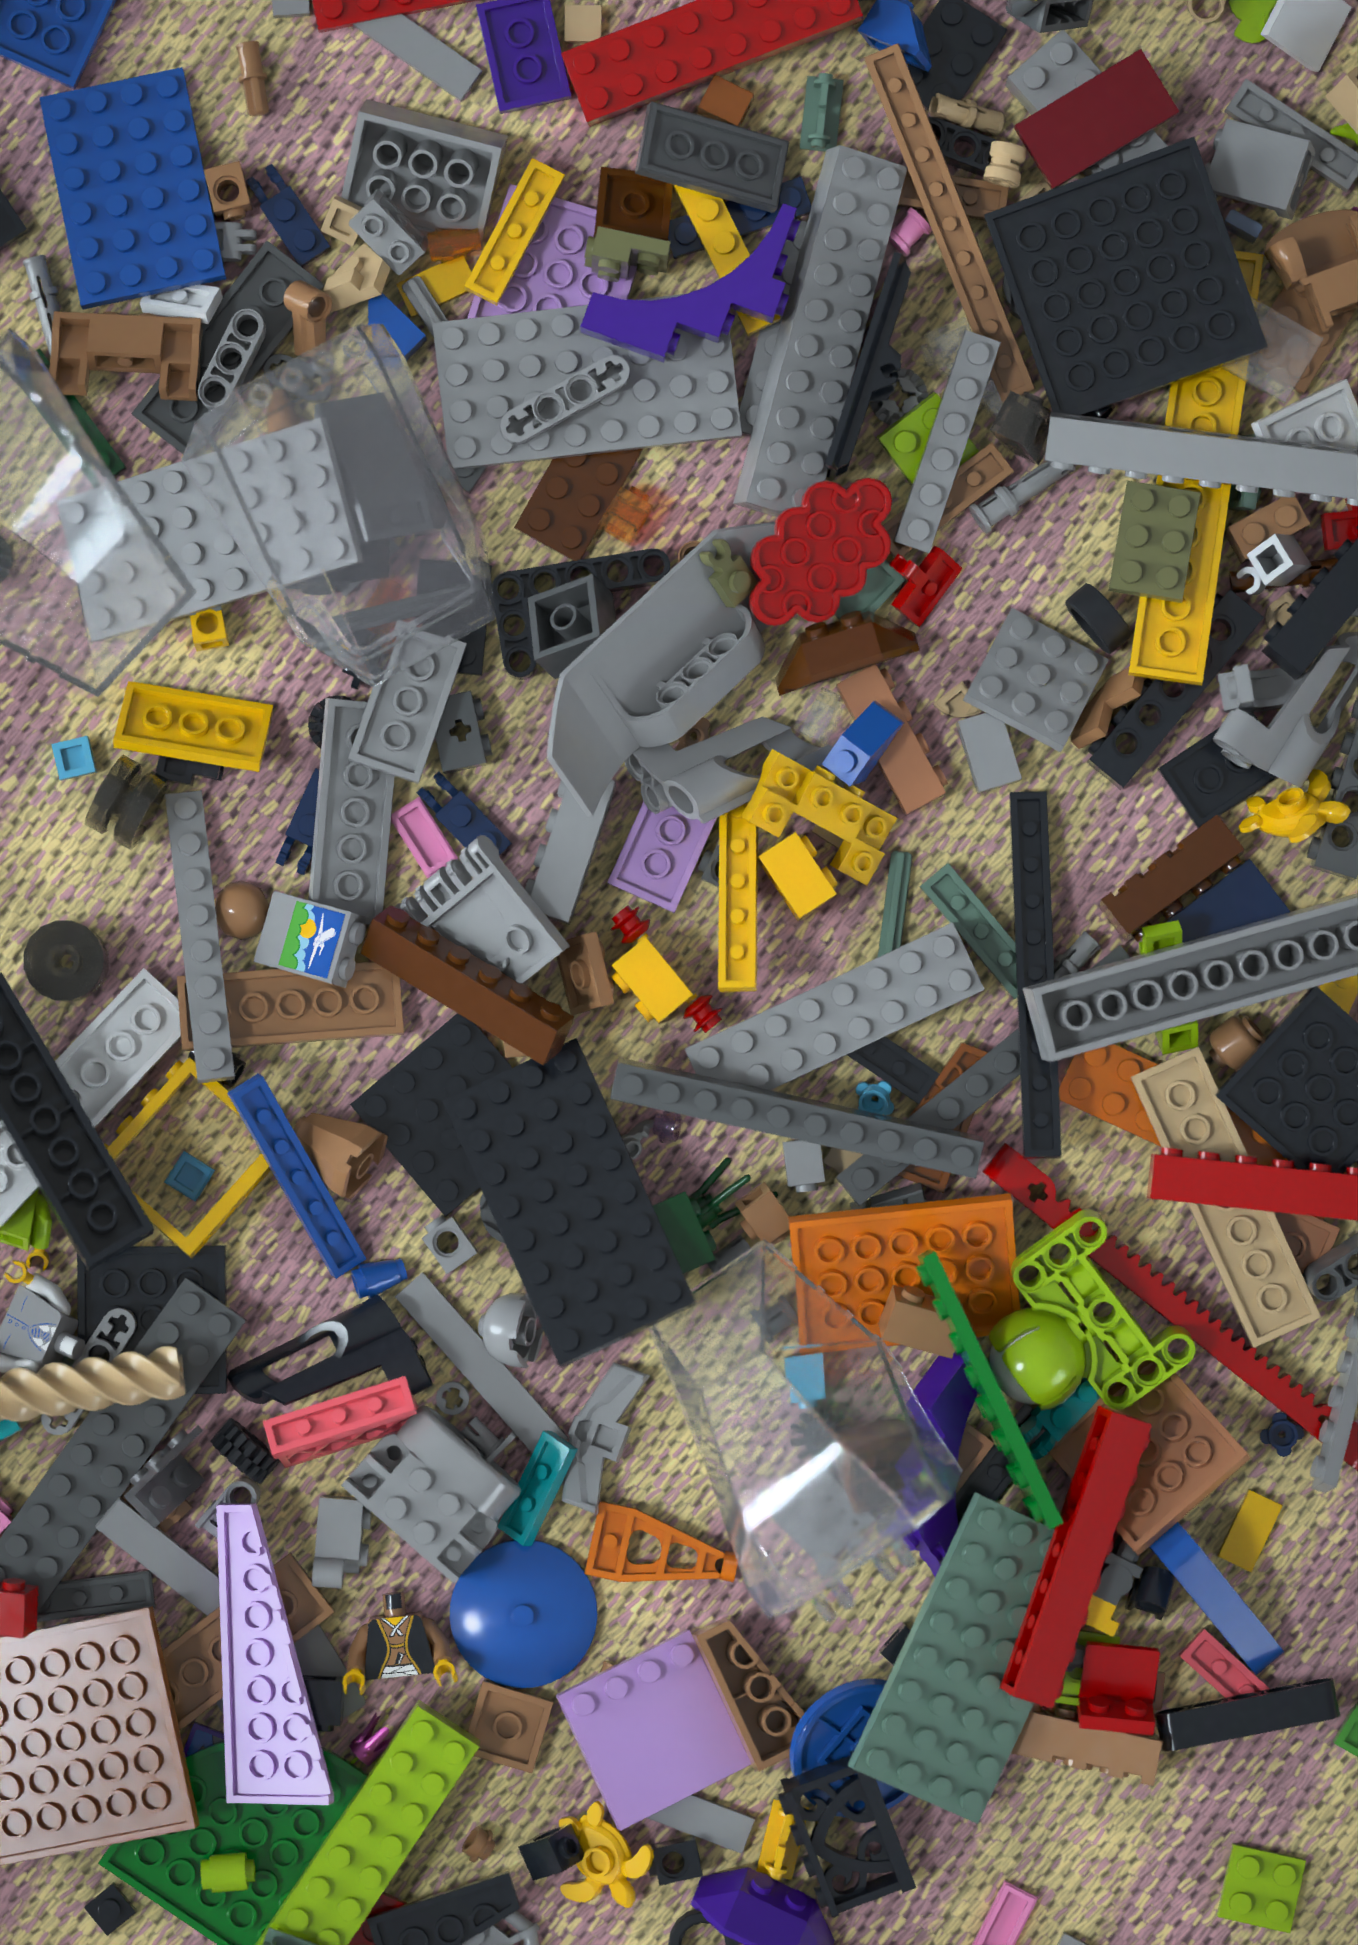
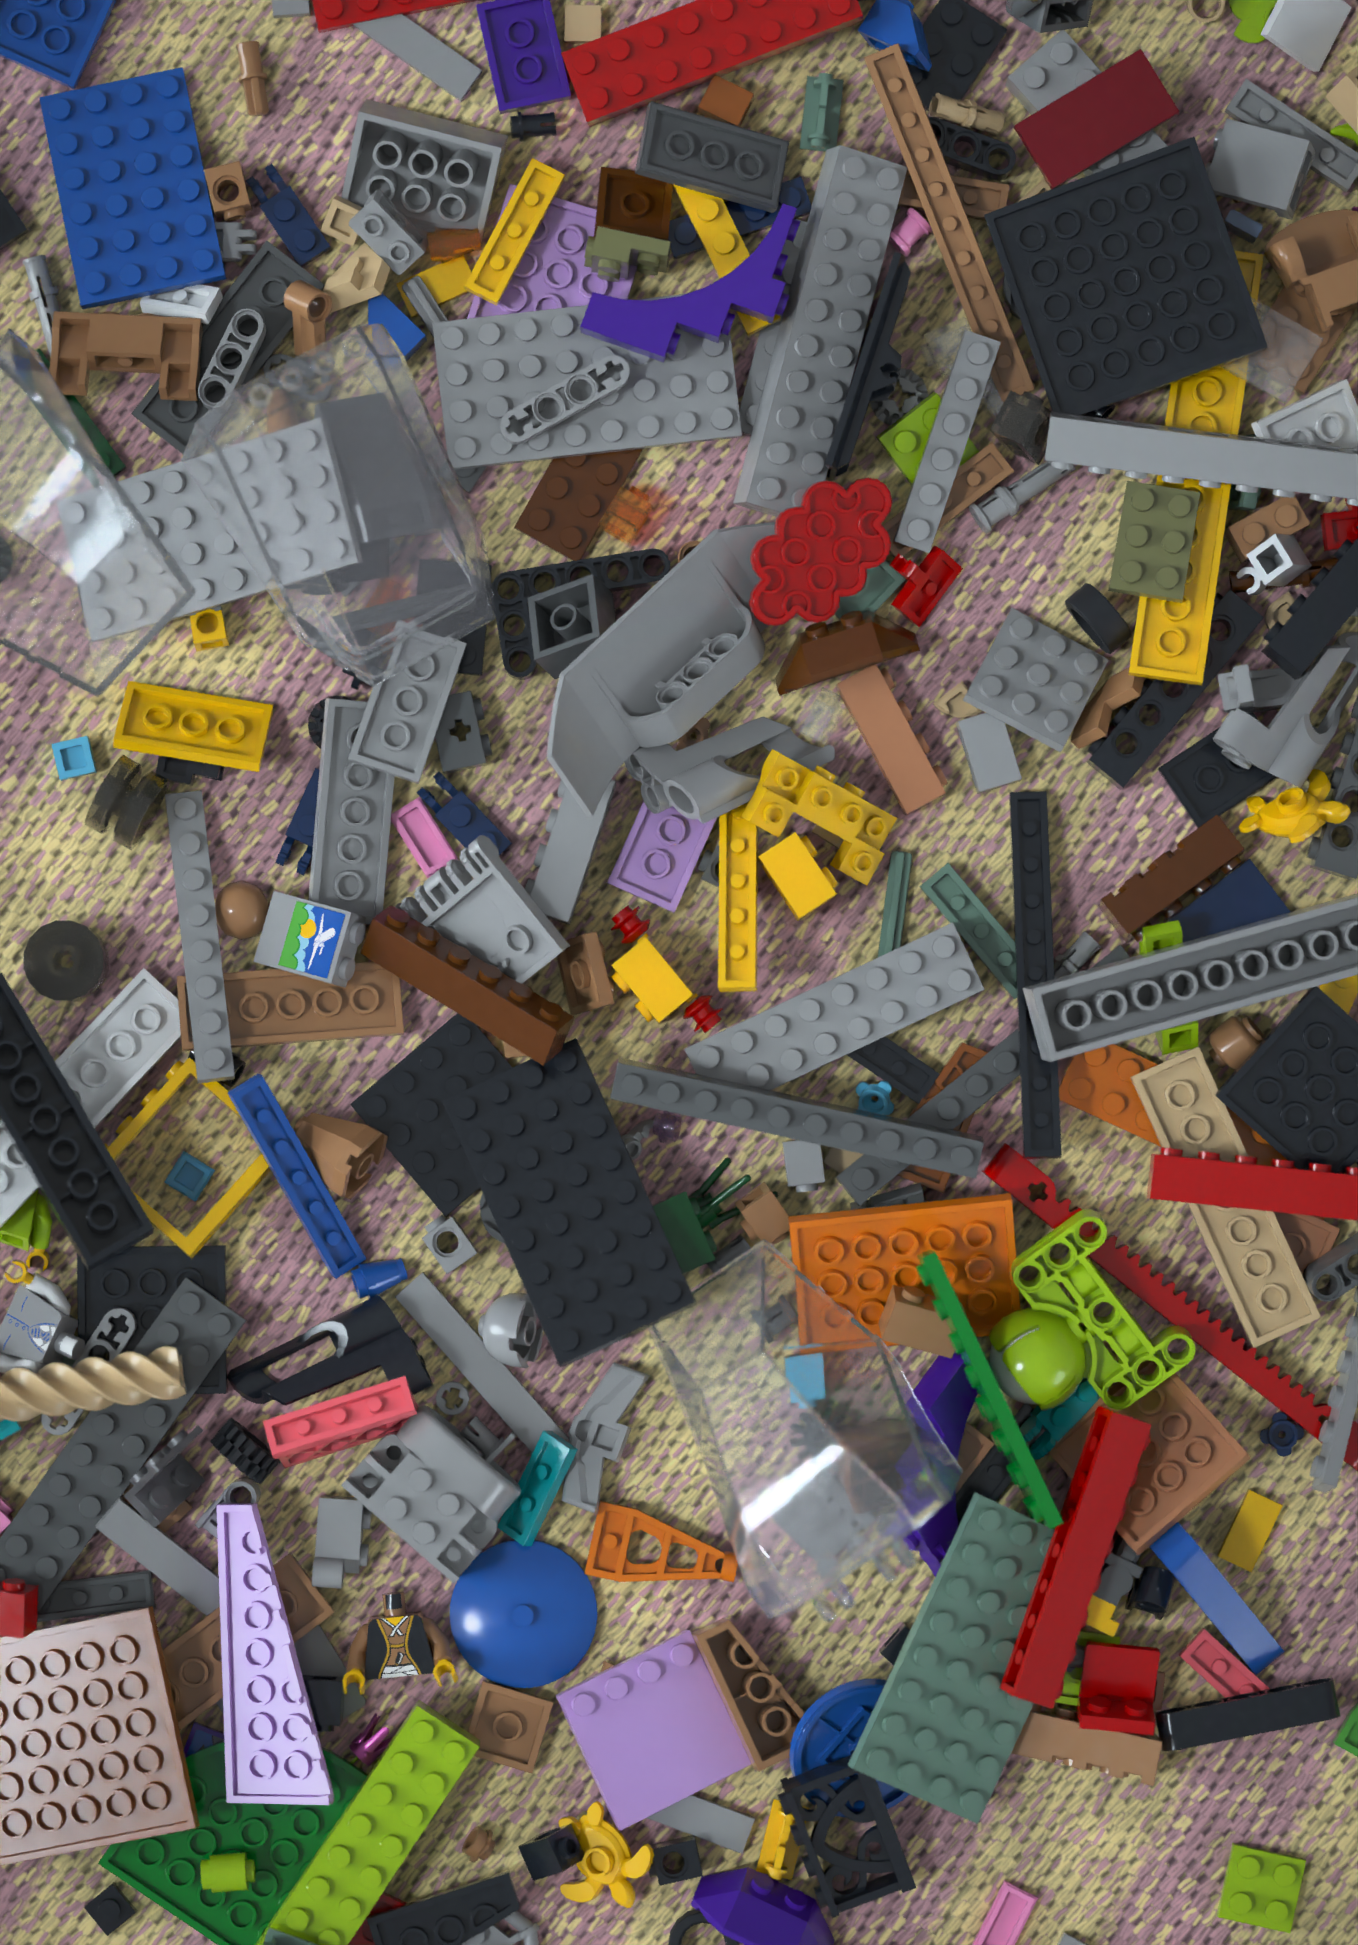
(529, 125): none -> black pin
(731, 575): olive plate -> none
(862, 744): blue slope -> none
(1005, 164): tan wheel -> none

